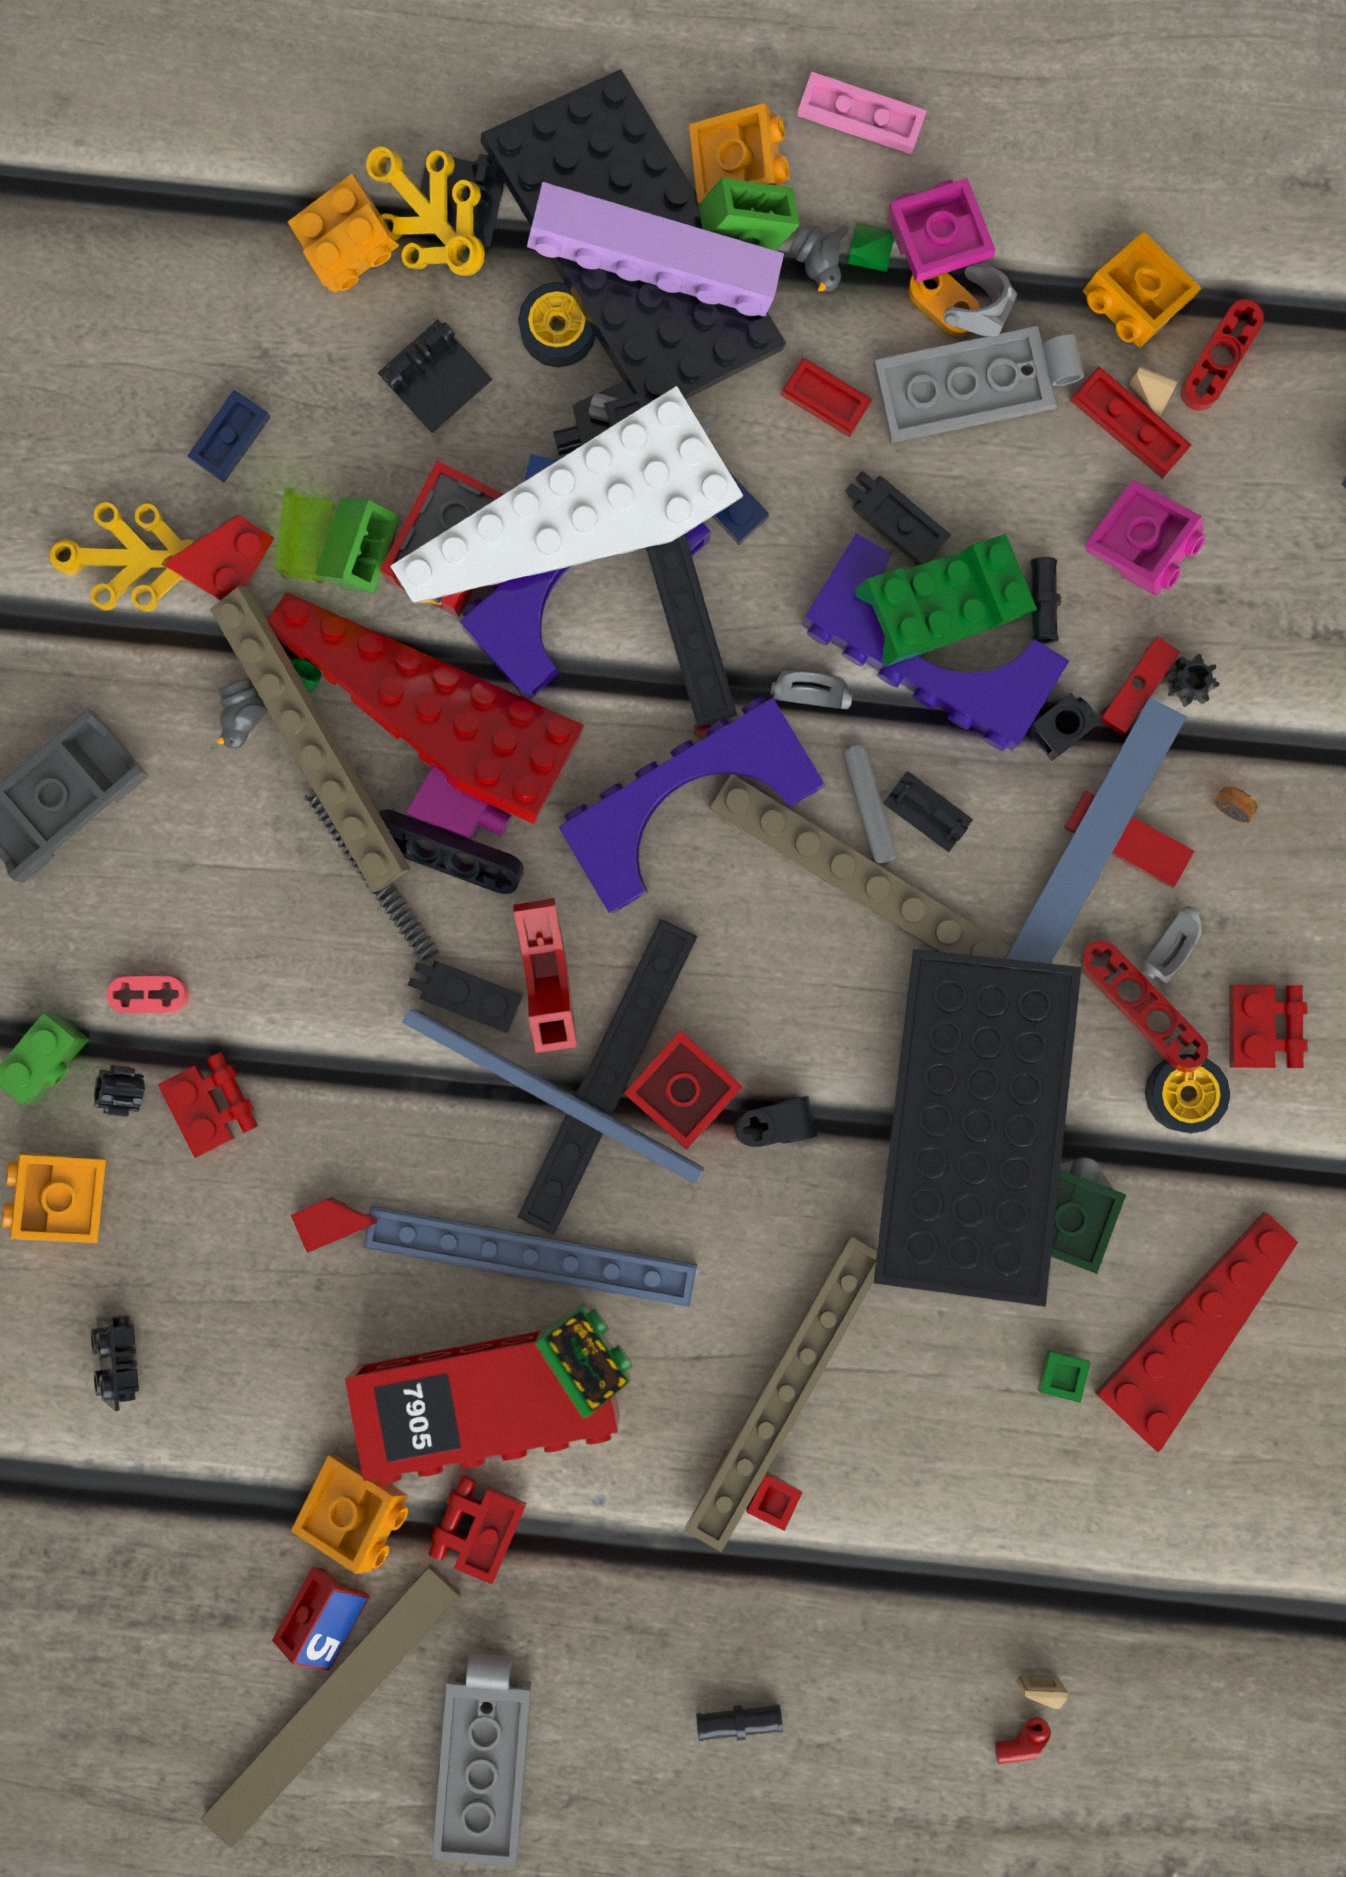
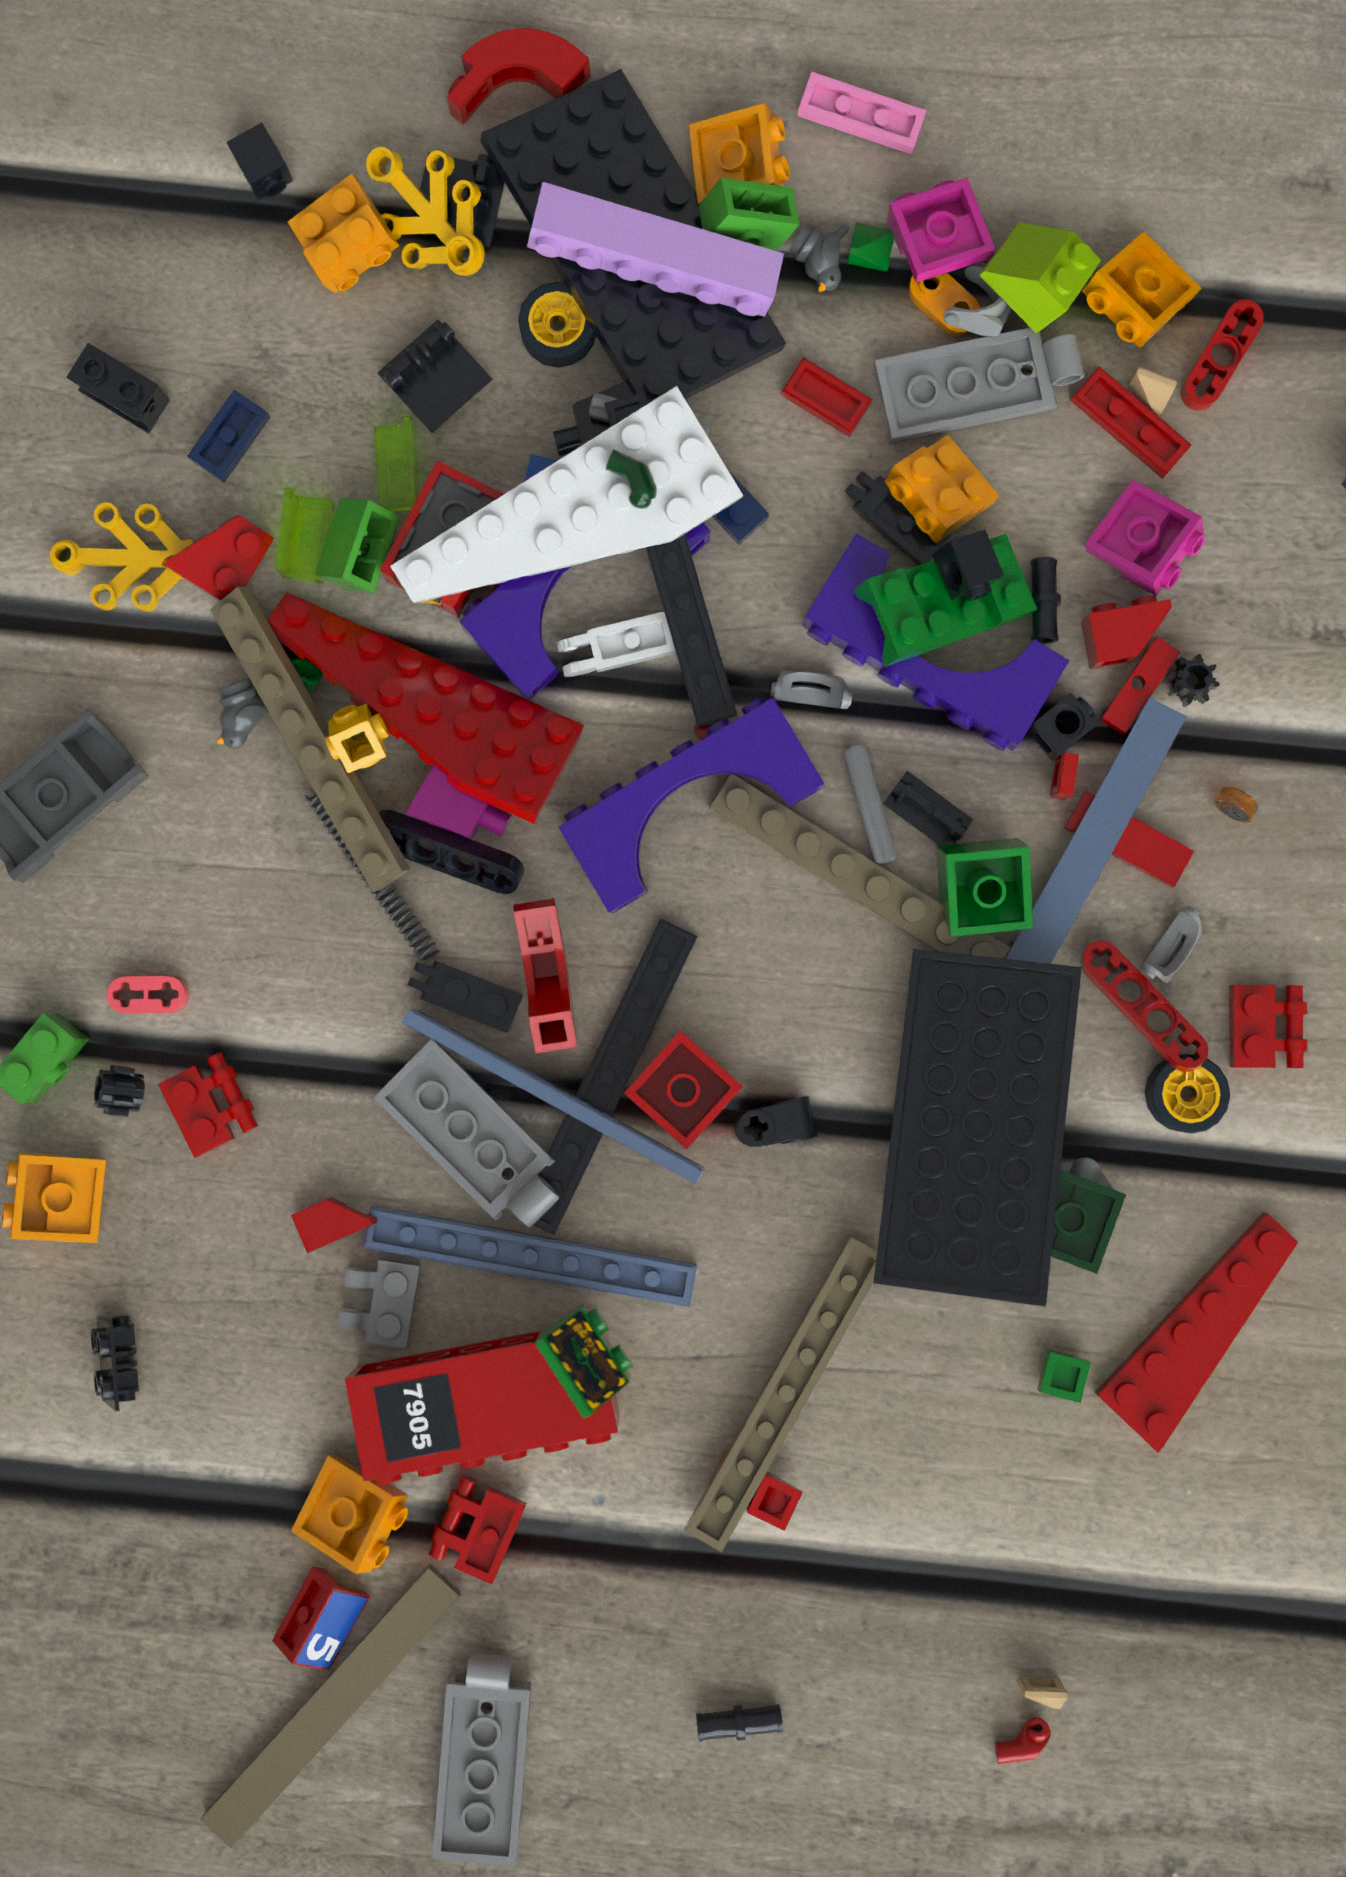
(118, 388): none -> black hinge
(260, 162): none -> black brick
(353, 749): none -> yellow brick
(391, 1305): none -> light grey plate
(397, 465): none -> clear neon green panel
(469, 1135): none -> light grey hinge
(516, 57): none -> red arch
(620, 644): none -> white hinge
(638, 477): none -> dark green arm
(940, 488): none -> light orange plate
(968, 566): none -> black brick
(985, 886): none -> green slope
(1040, 272): none -> lime slope
(1064, 776): none -> red tile
(1120, 634): none -> red slope

